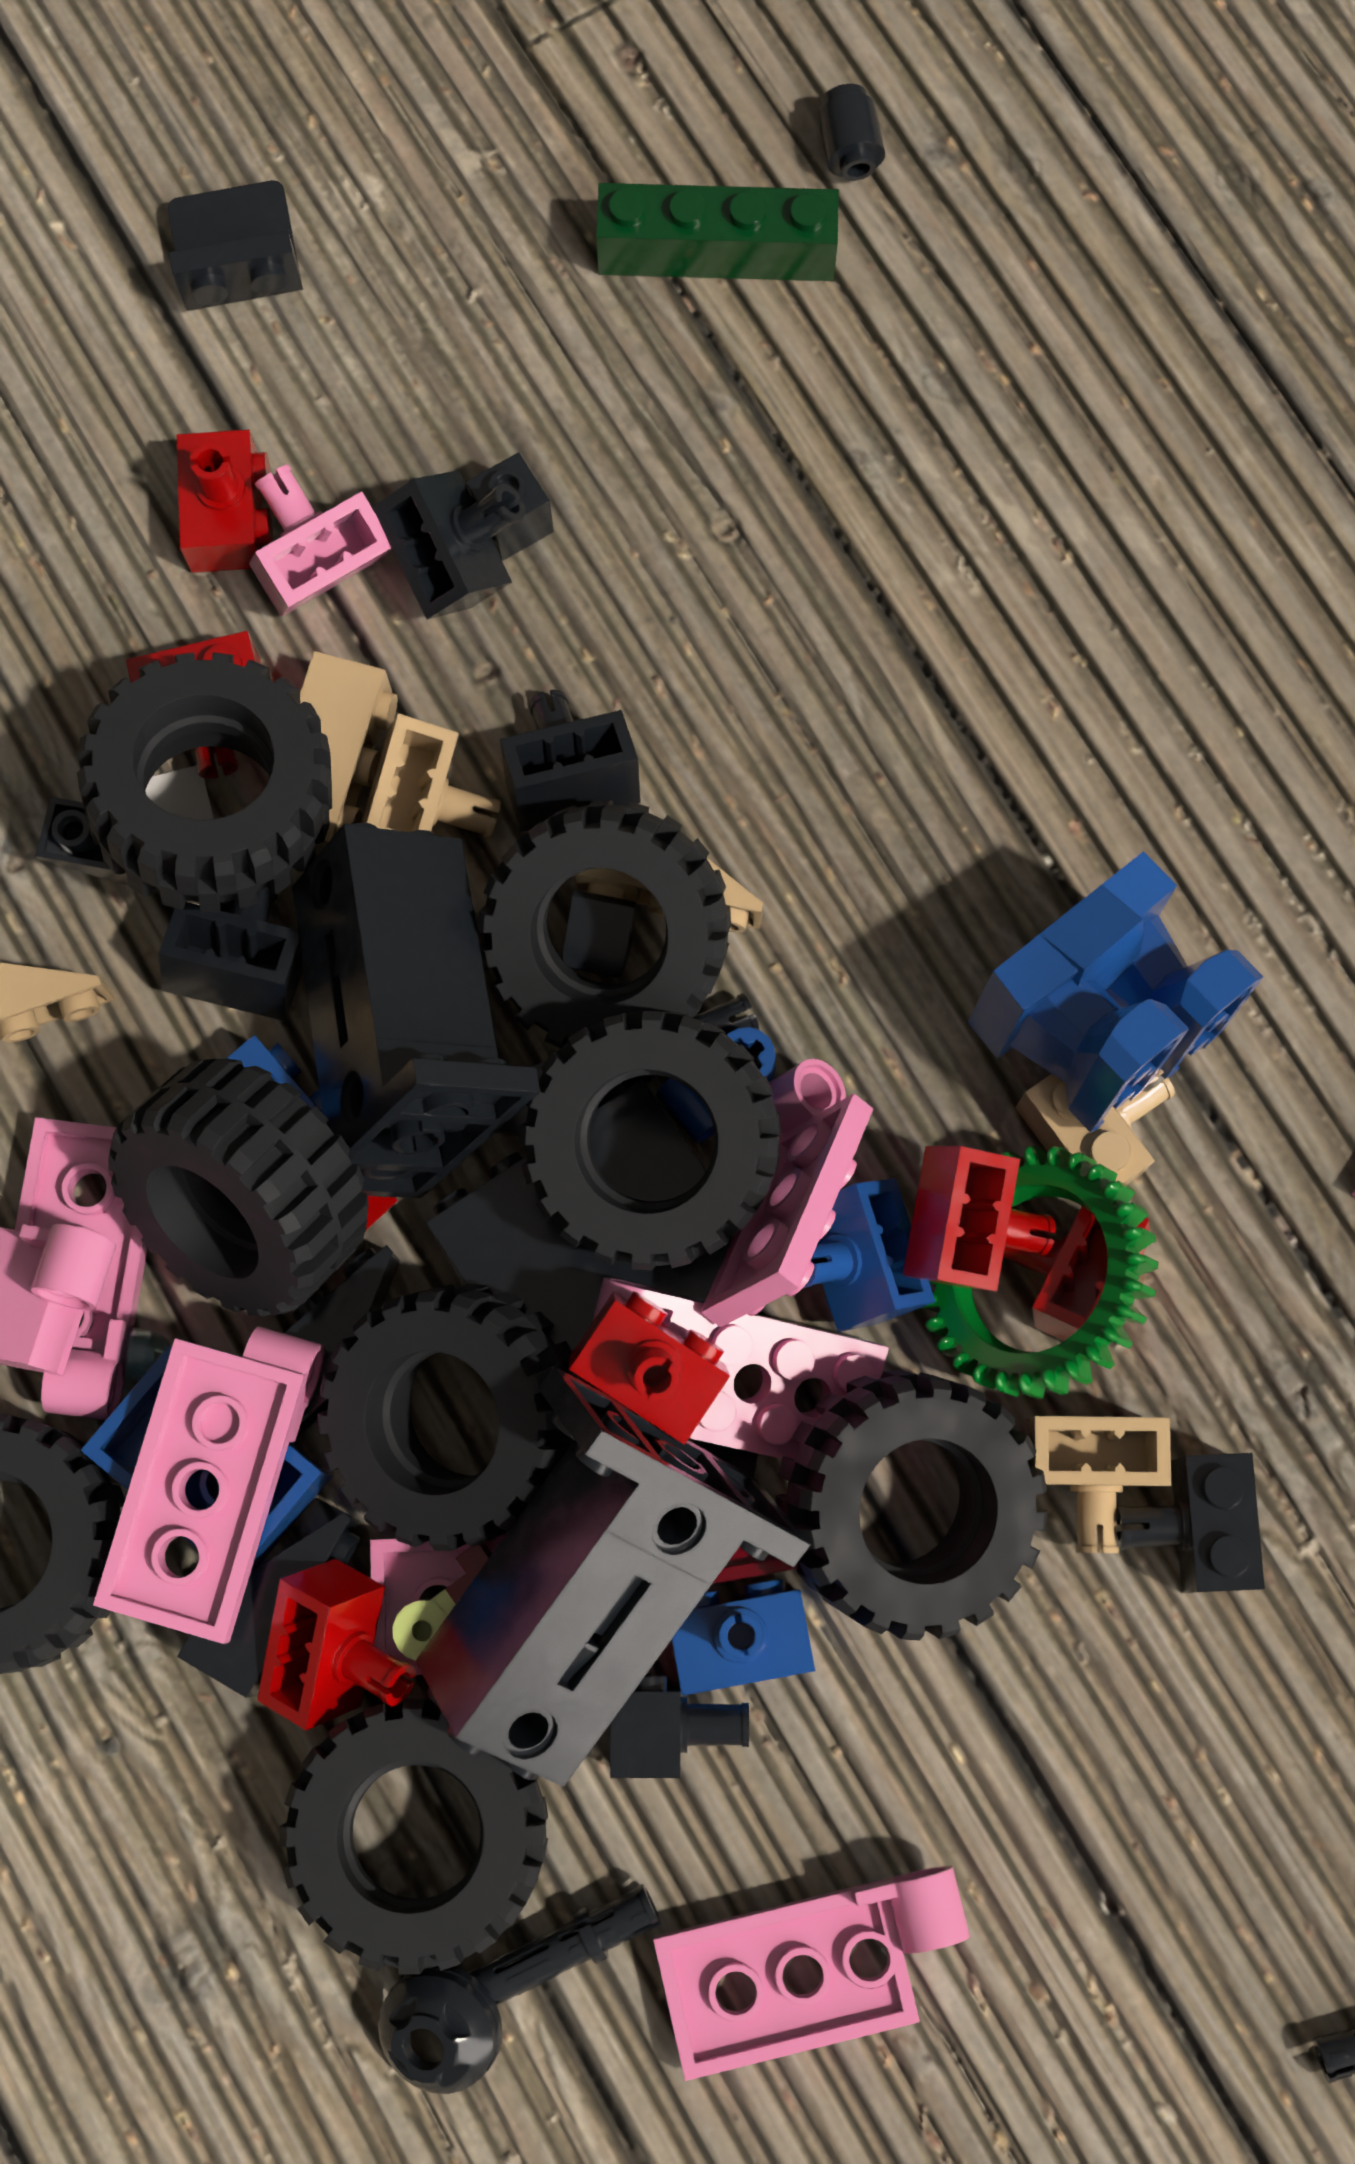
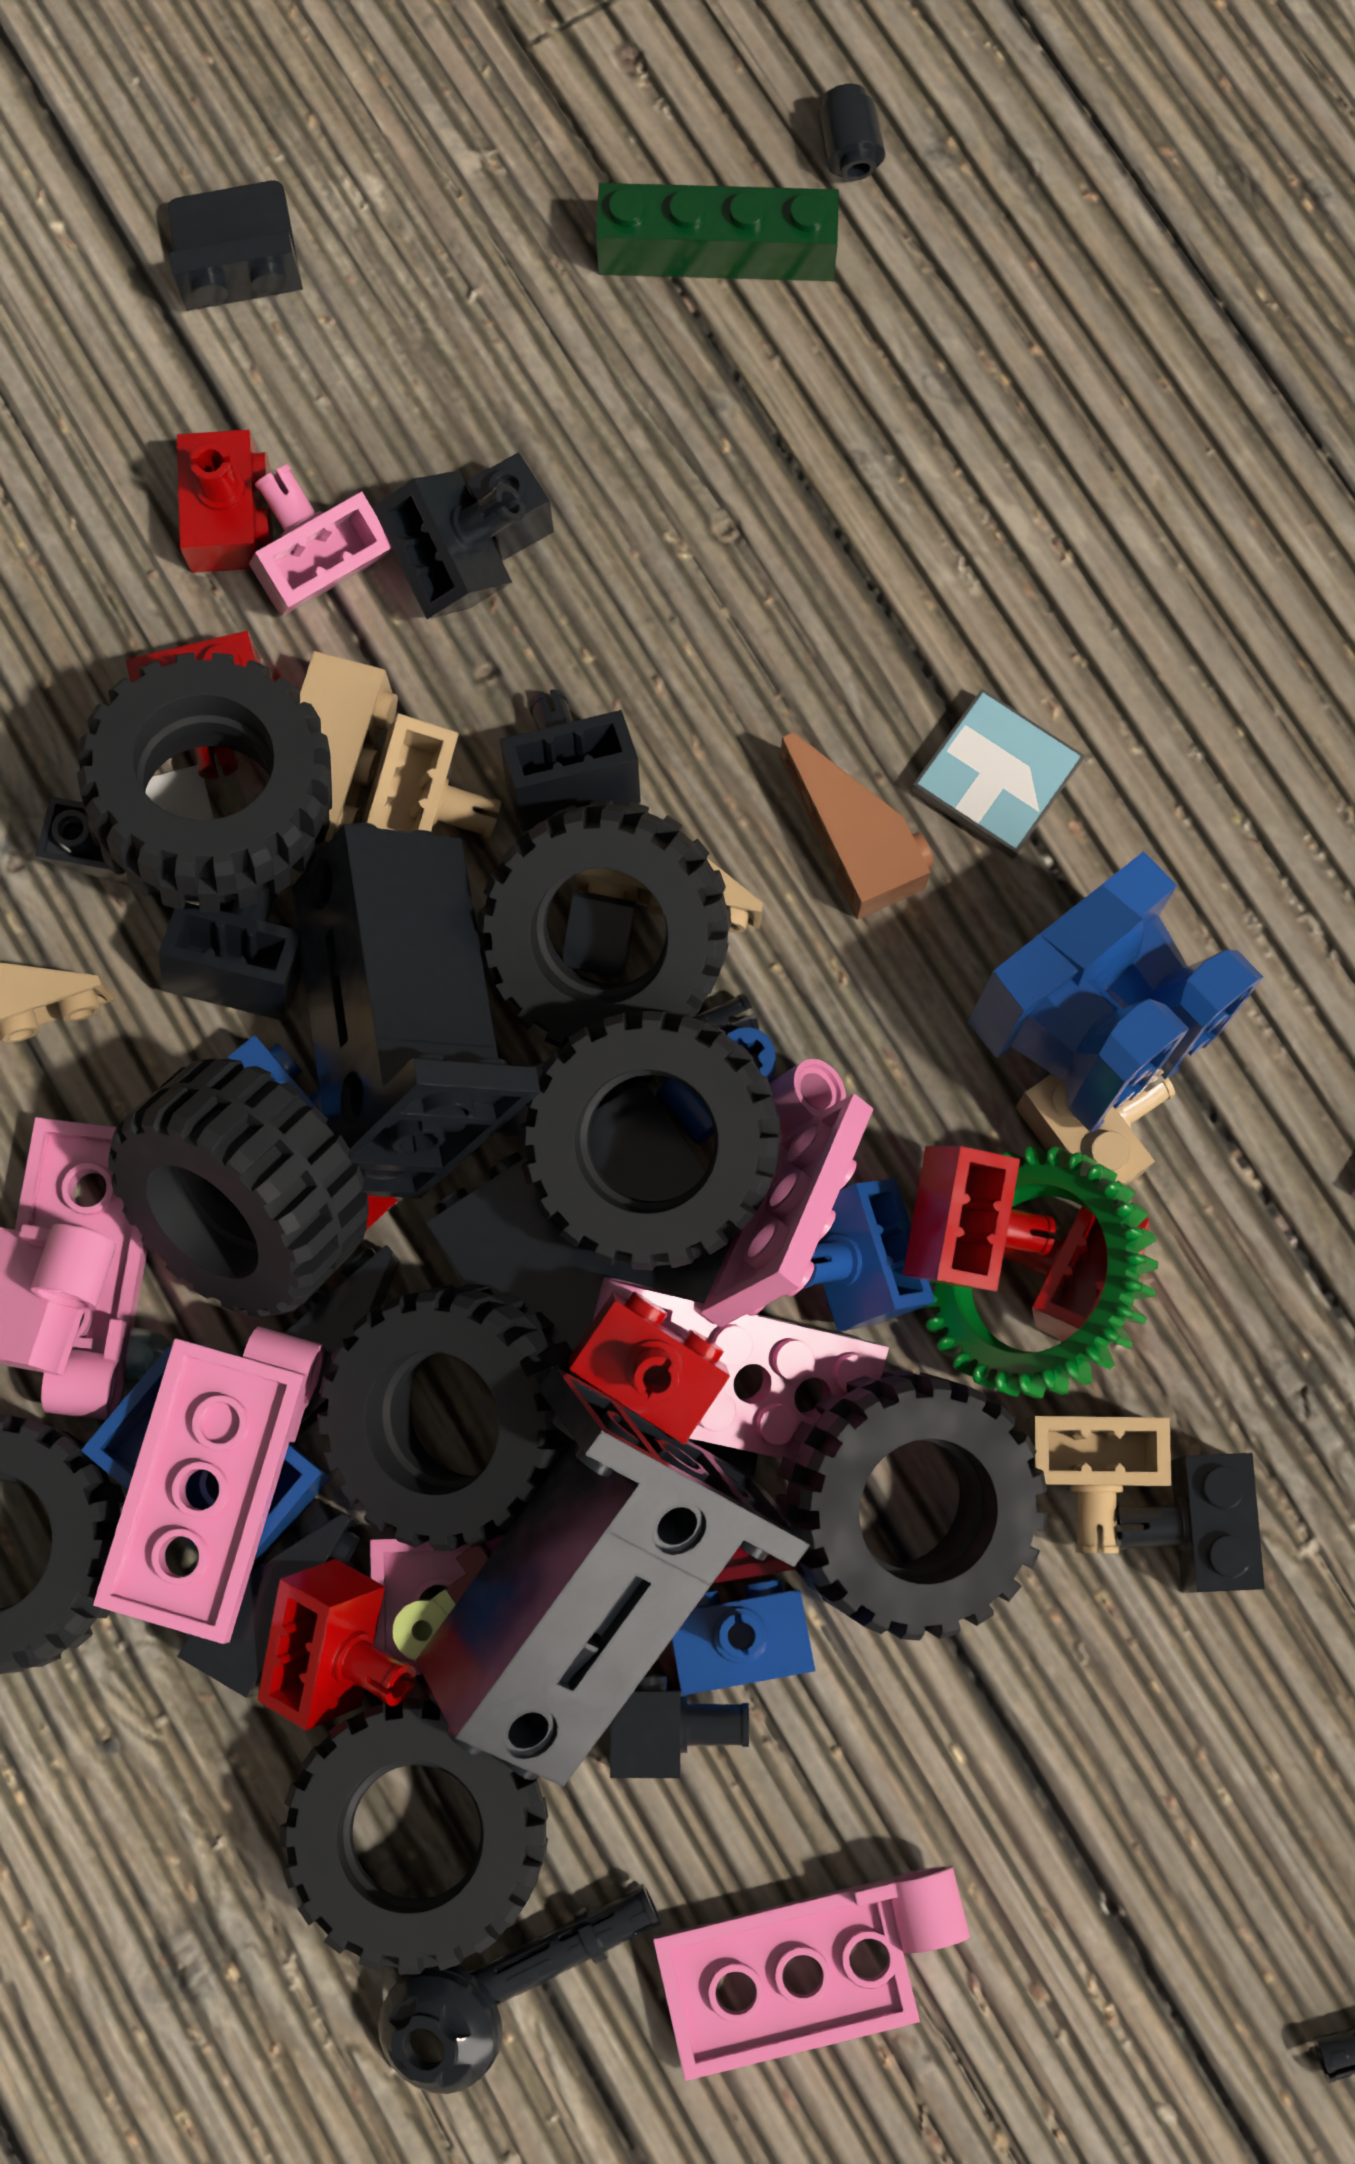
(860, 833): none -> nougat slope
(997, 773): none -> tile

